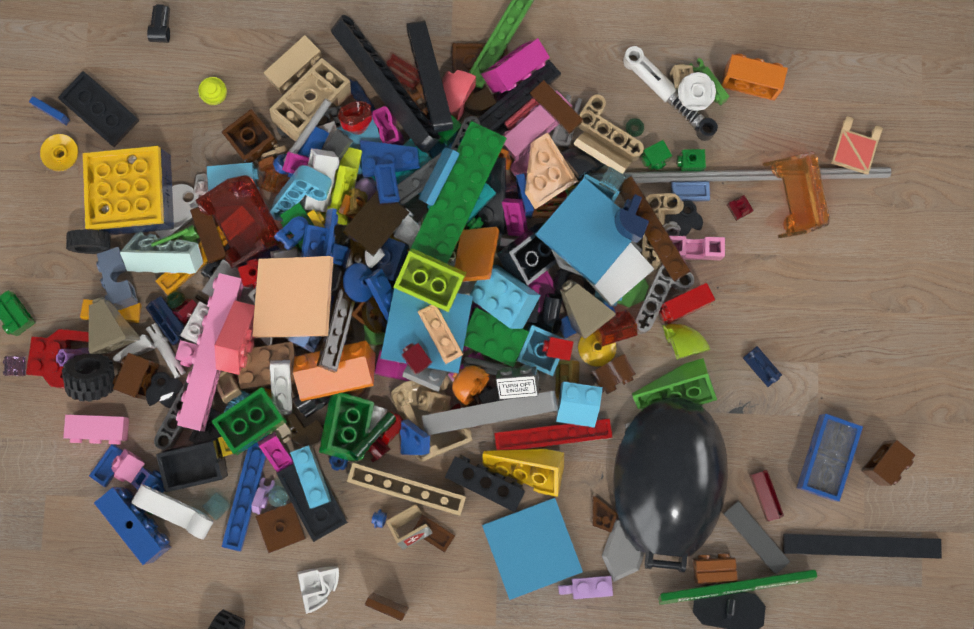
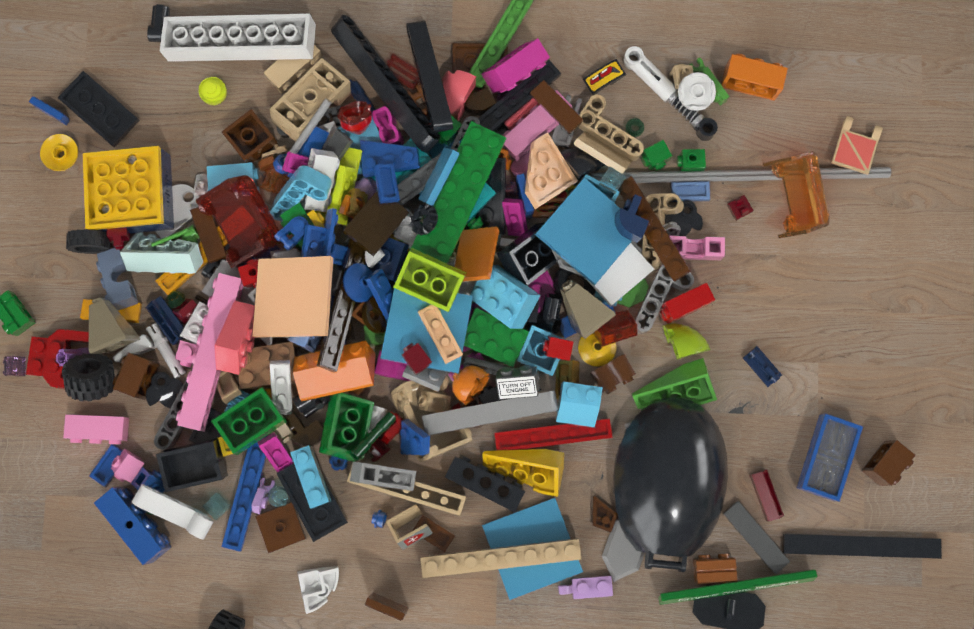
(118, 236): none -> dark red tile
(238, 37): none -> white brick
(383, 476): none -> light grey slope
(429, 222): none -> black gear
(500, 558): none -> tan brick
(604, 76): none -> slope

